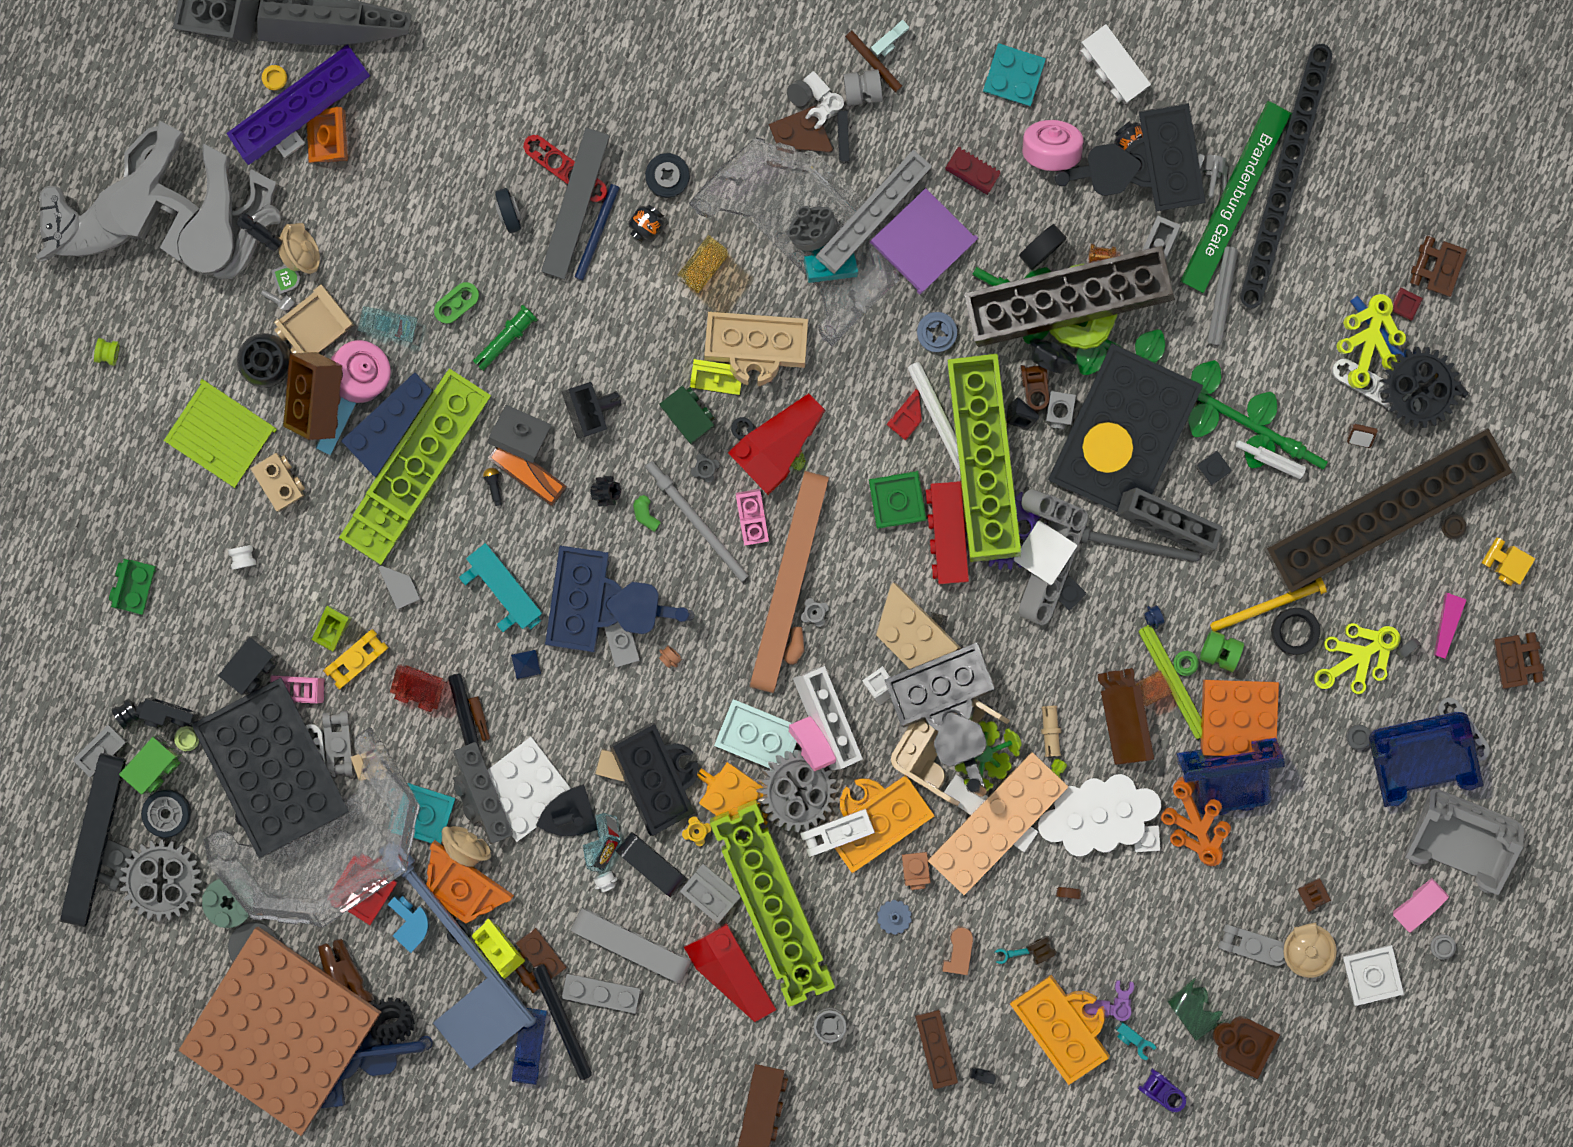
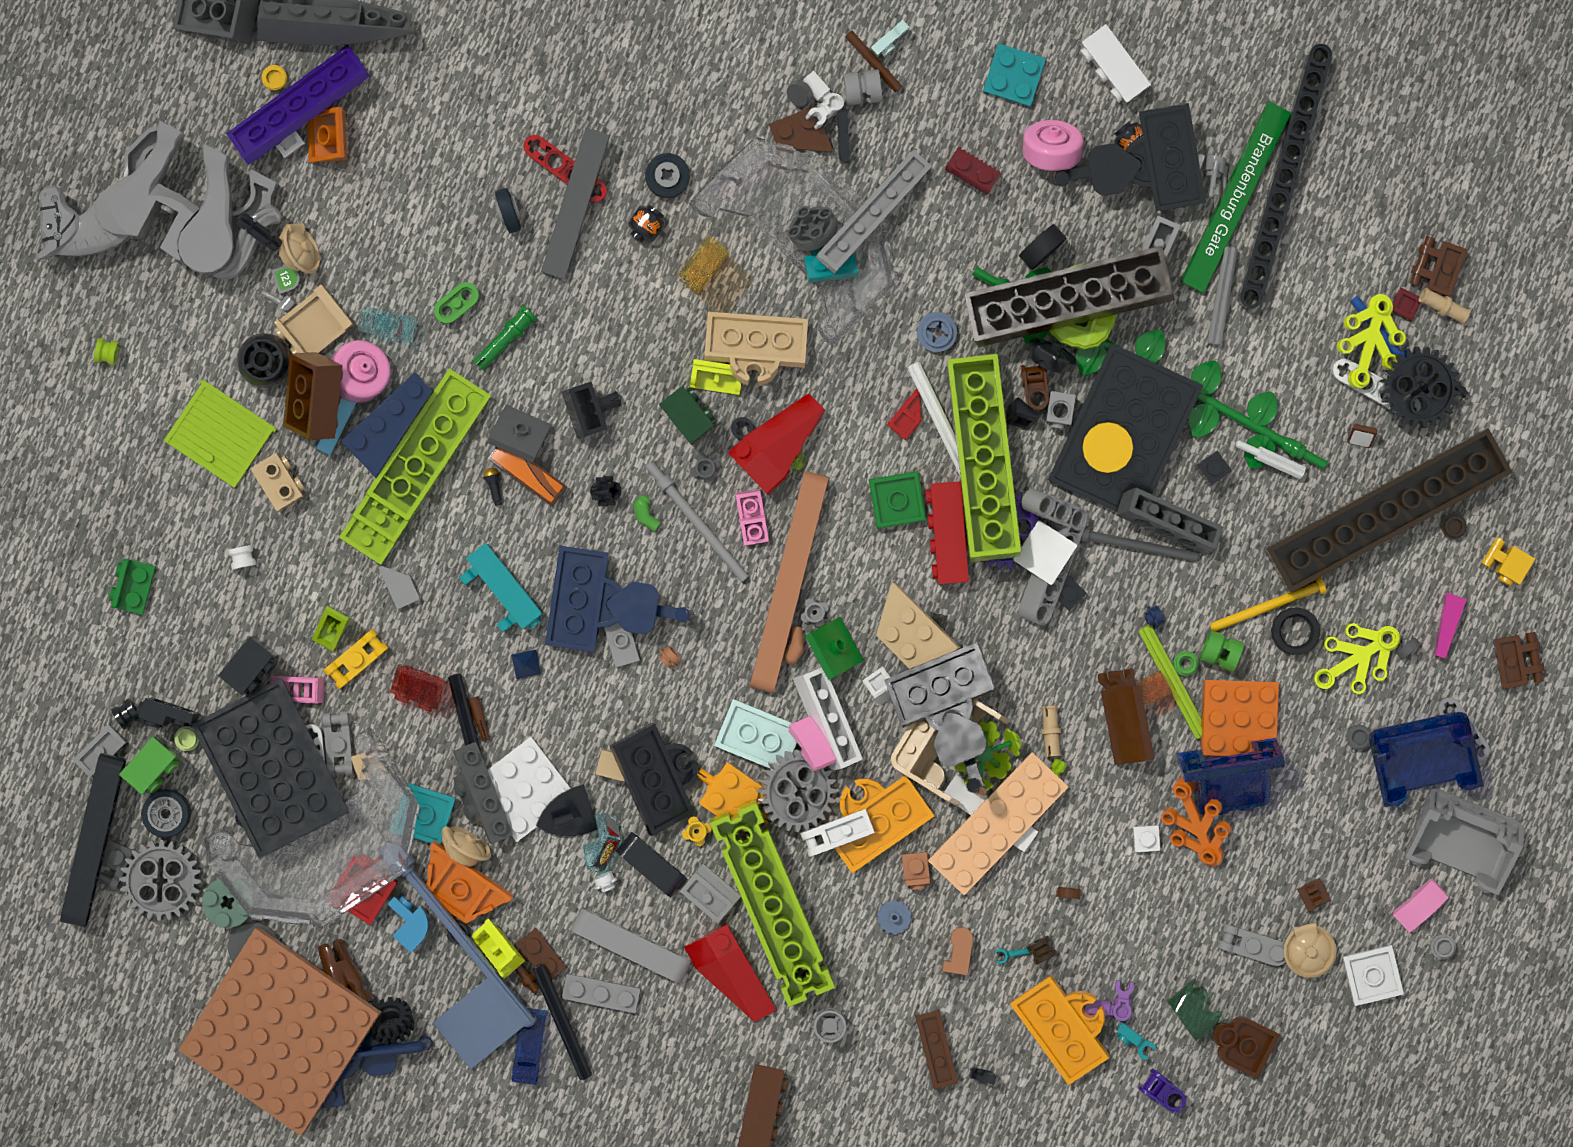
(597, 232): dark blue piece -> none
(834, 648): none -> green plate
(923, 240): medium lavender piece -> none
(1100, 253): clear orange bush -> none
(1100, 815): white plate -> none
(1444, 305): none -> tan pin

